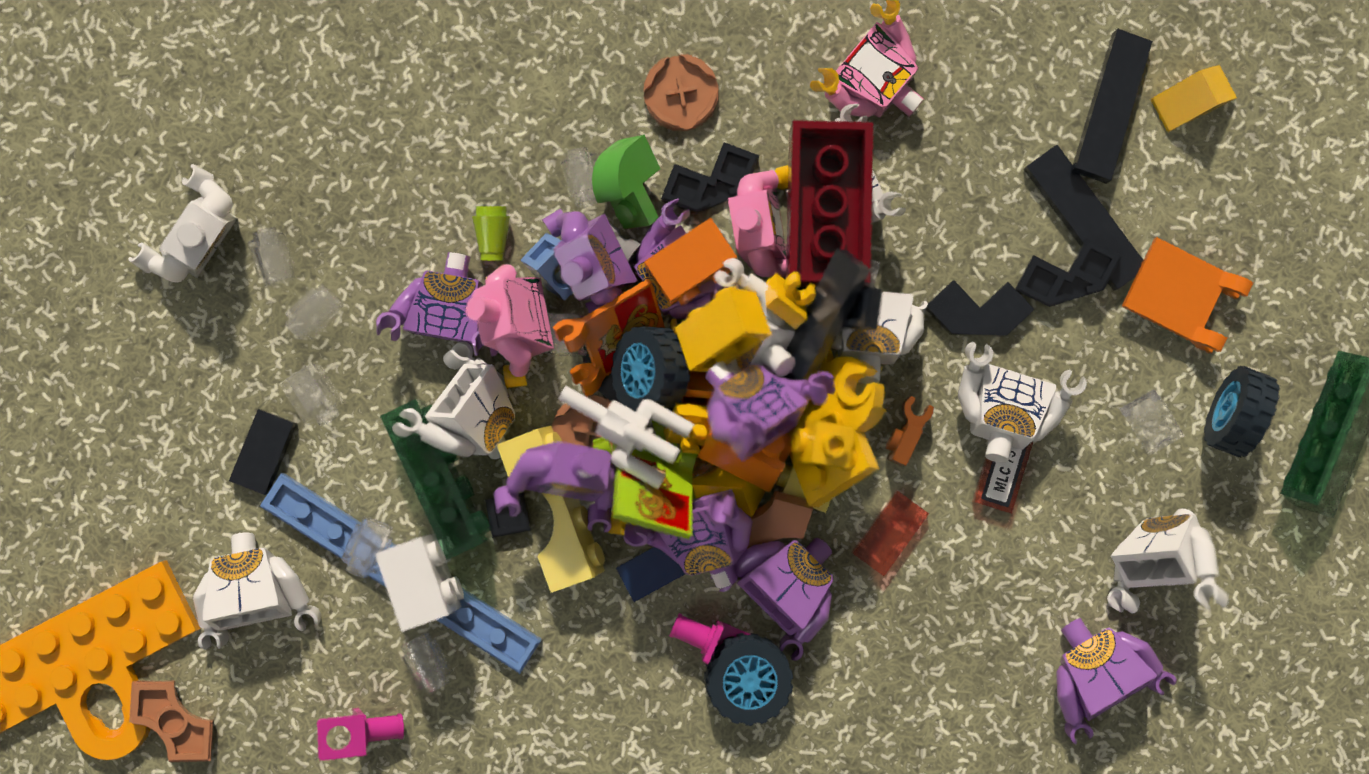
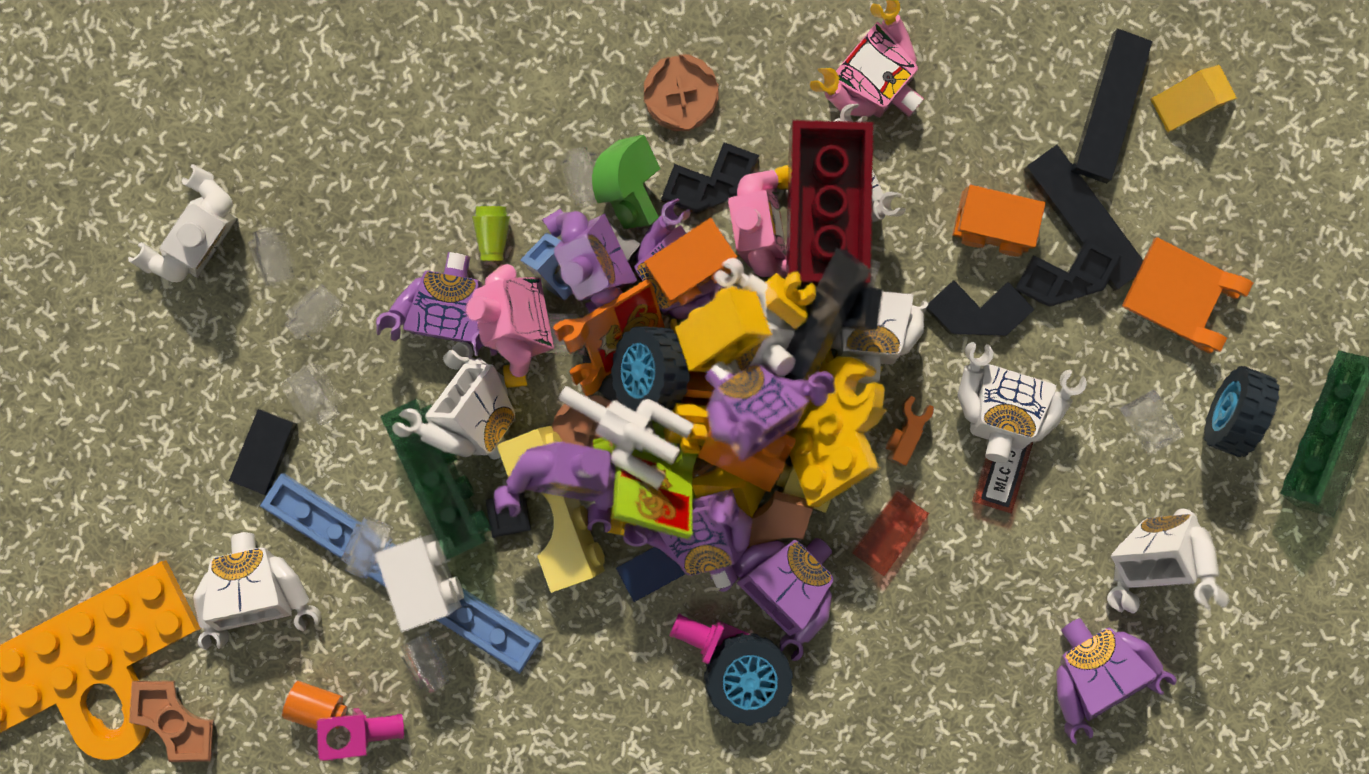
(310, 703): none -> orange brick
(823, 443): yellow bracket -> none
(998, 220): none -> orange brick

